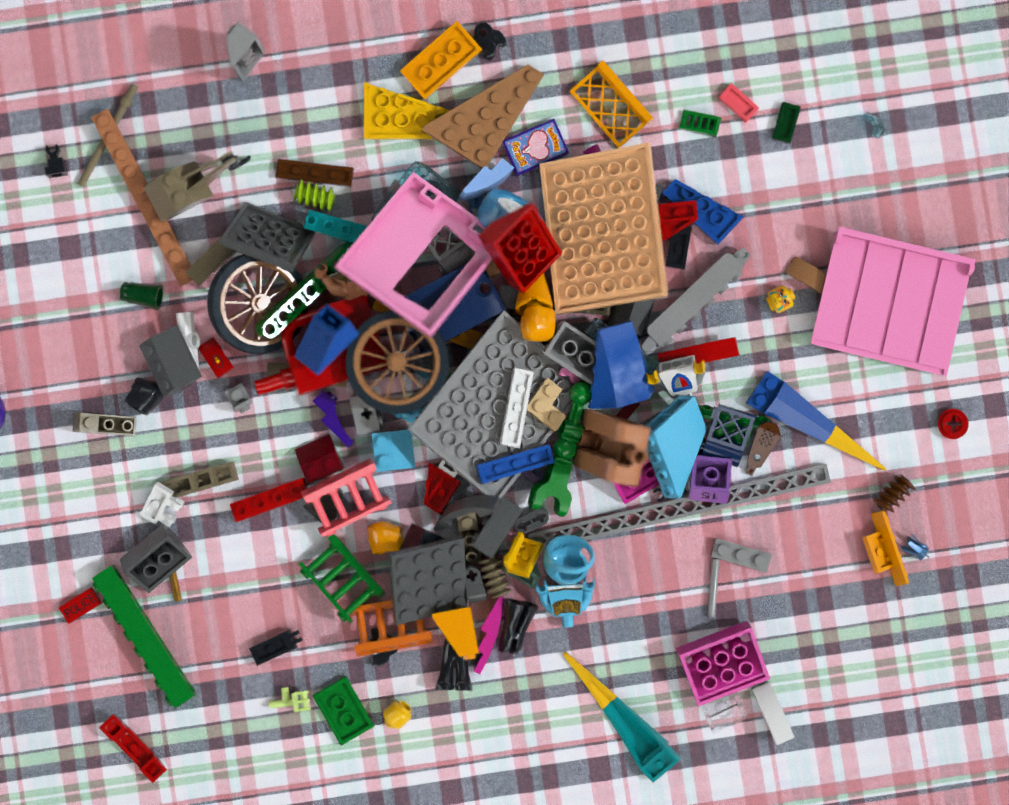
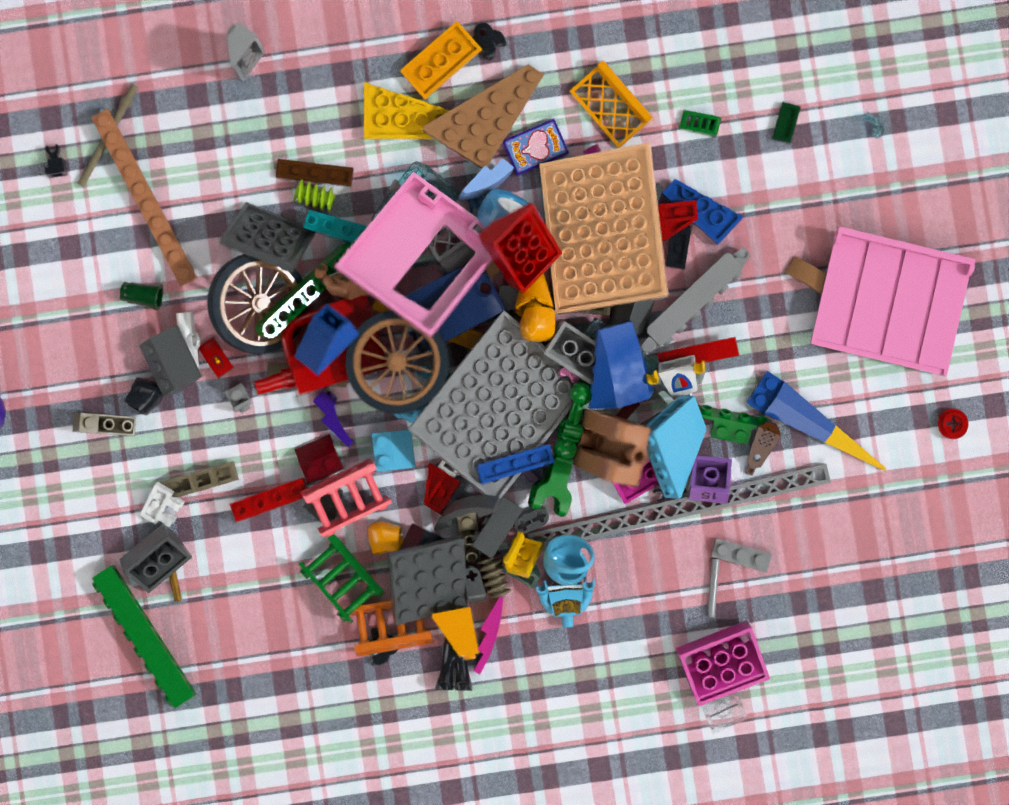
(80, 605): red tile -> none
(134, 747): red slope -> none
(186, 186): dark tan slope -> none
(209, 262): dark tan slope -> none
(275, 647): black hinge -> none
(295, 701): yellowish green arm -> none
(343, 710): green tile -> none
(362, 424): light grey brick -> none
(397, 714): yellow head -> none
(516, 408): white plate -> none
(516, 622): black piece -> none
(541, 405): tan plate -> none
(644, 743): teal plate -> none
(719, 446): dark blue piece -> none
(738, 102): coral tile -> none
(773, 713): white slope -> none
(780, 299): yellow head -> none
(884, 551): light orange bracket -> none
(893, 494): reddish brown piece -> none
(919, 549): flat silver piece -> none

